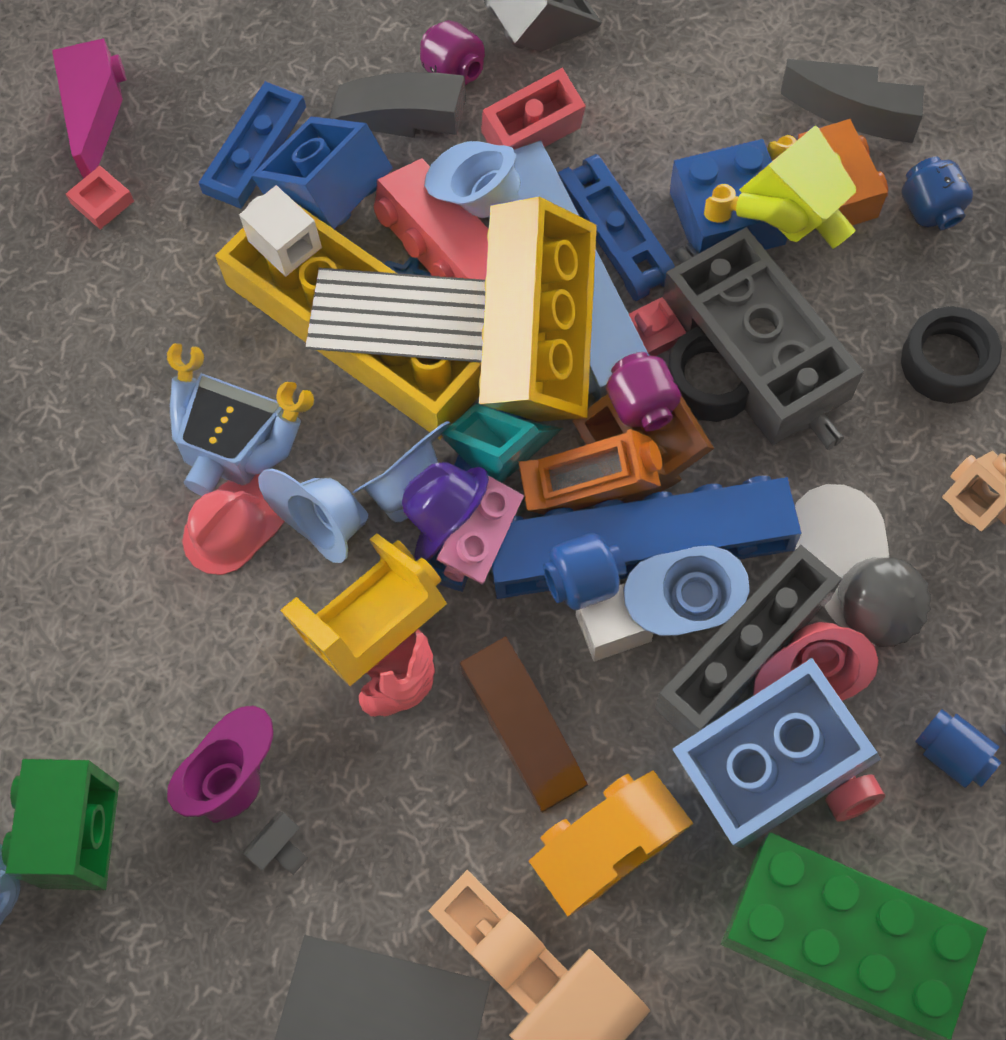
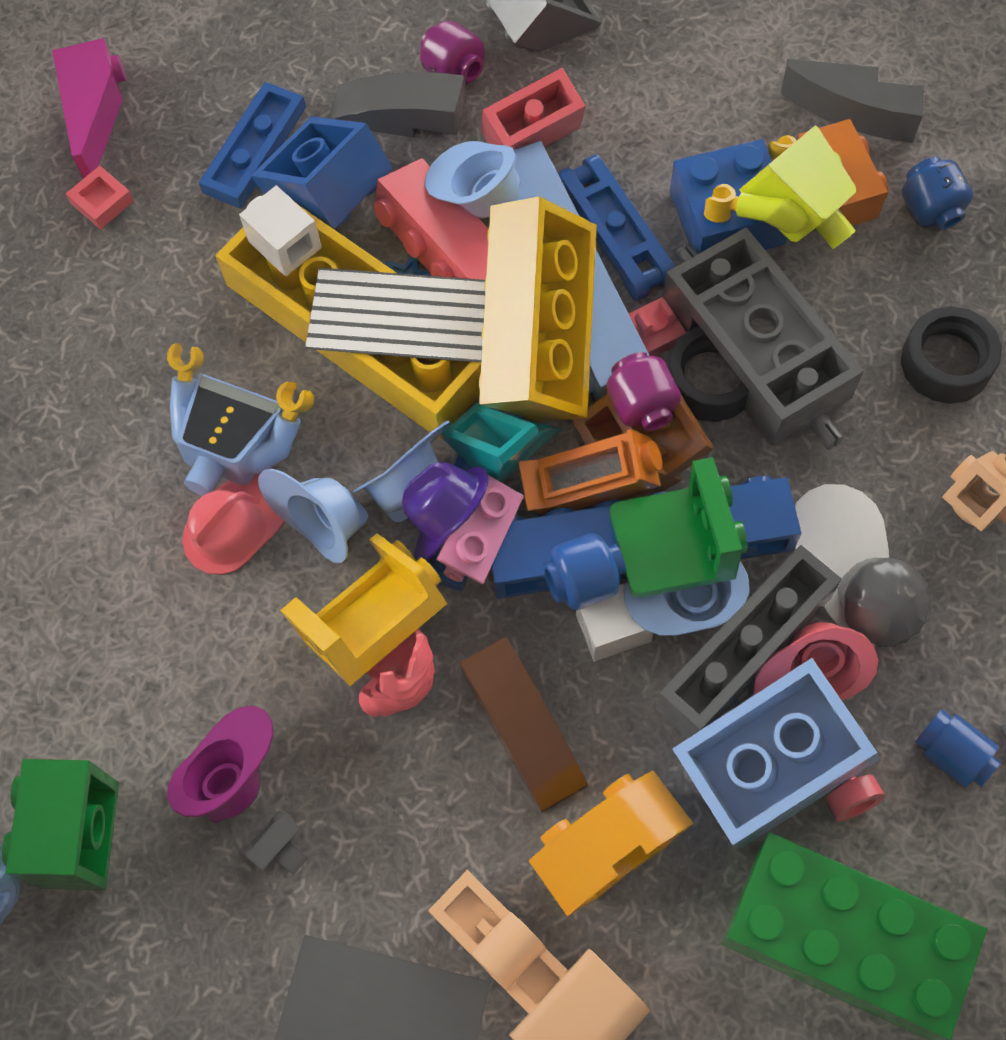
(680, 535): none -> green bracket

